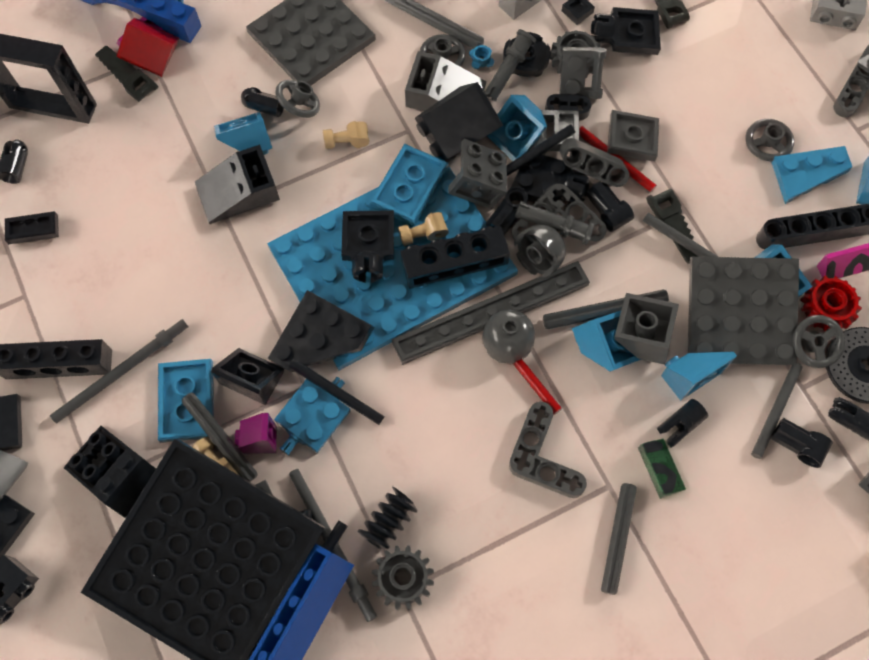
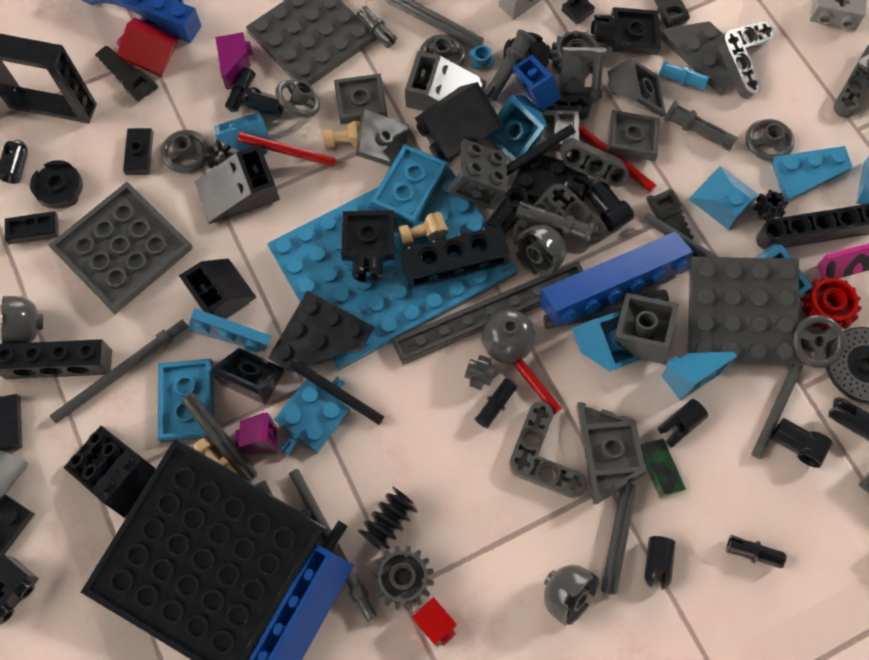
(19, 320): none -> dark grey cylinder
(58, 197): none -> black plate
(121, 247): none -> dark grey plate
(138, 151): none -> black plate
(183, 148): none -> dark grey piece
(213, 151): none -> black gear
(217, 287): none -> black slope
(228, 331): none -> dark azure wing
(233, 56): none -> magenta slope
(243, 82): none -> black axle
(286, 149): none -> red bar
(358, 94): none -> dark grey plate
(376, 26): none -> dark grey pin
(380, 137): none -> dark grey plate
(435, 622): none -> red brick
(480, 372): none -> dark grey gear
(496, 403): none -> black axle
(537, 82): none -> blue brick
(568, 591): none -> dark grey cylinder
(610, 451): none -> dark grey wing
(614, 278): none -> blue brick
(637, 85): none -> dark grey slope
(661, 557): none -> black piece
(684, 75): none -> dark azure pin
(690, 121): none -> dark grey pin
(699, 49): none -> dark grey wing
(724, 197): none -> dark azure slope
(740, 47): none -> dark grey beam
(755, 552): none -> black axle
(770, 205): none -> black gear

